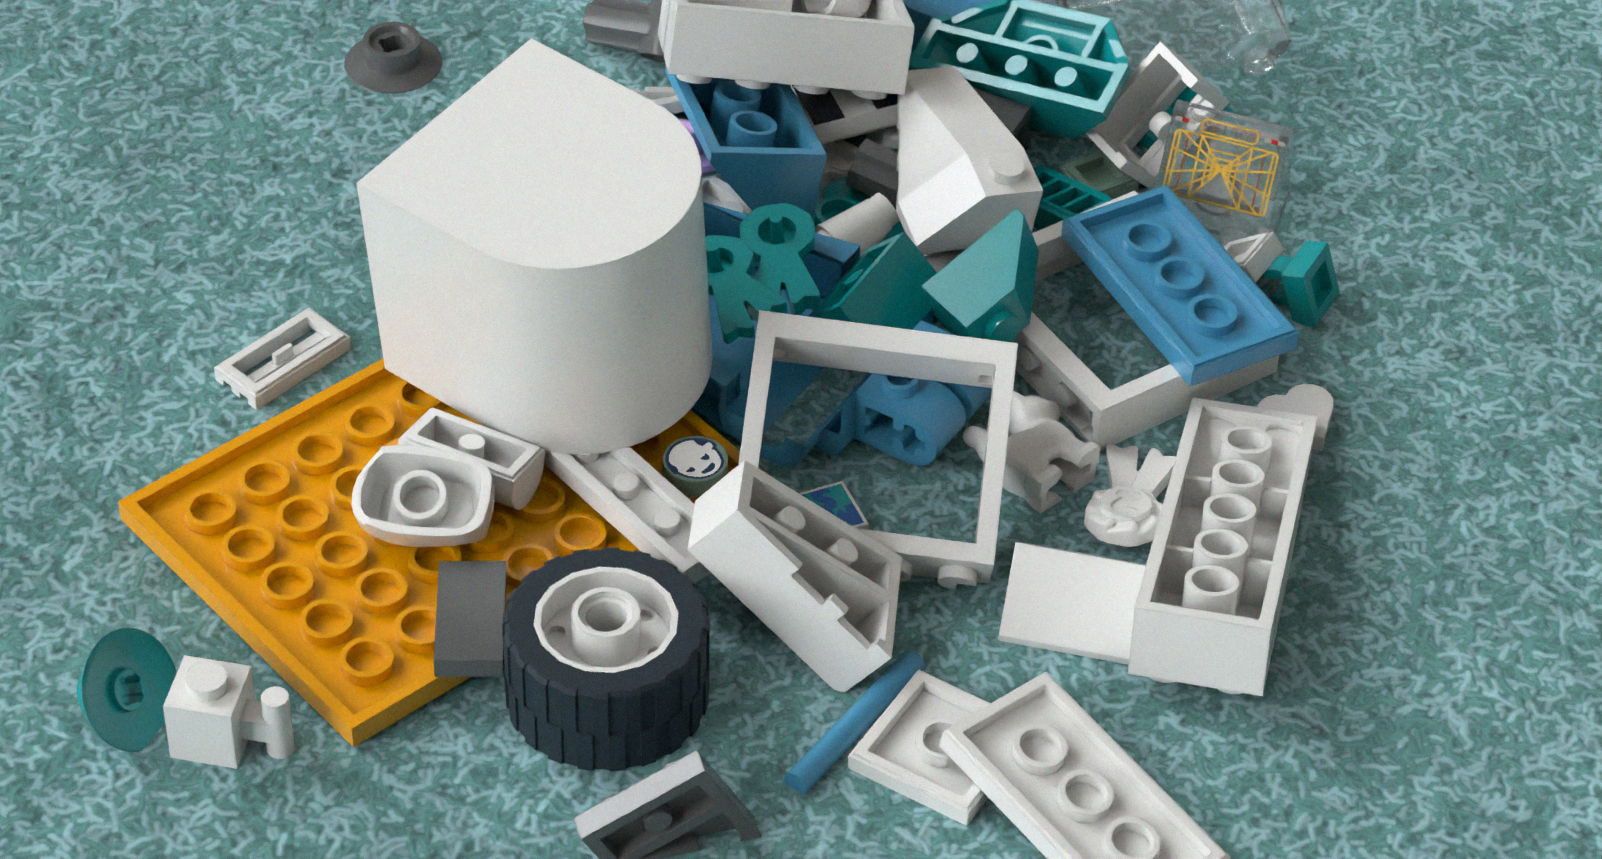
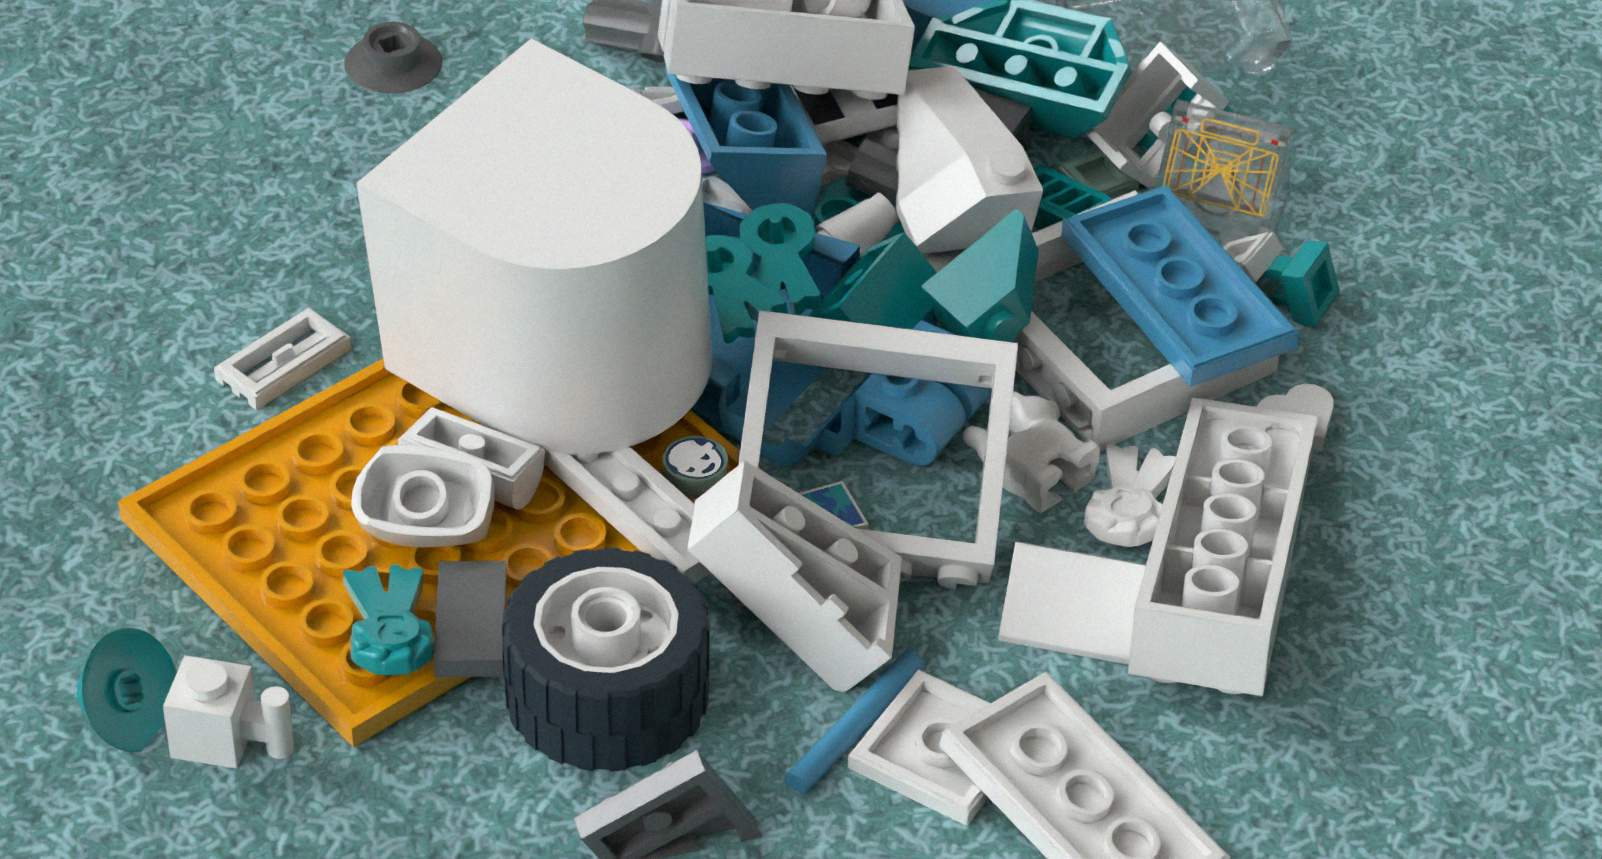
(390, 635): none -> teal piece

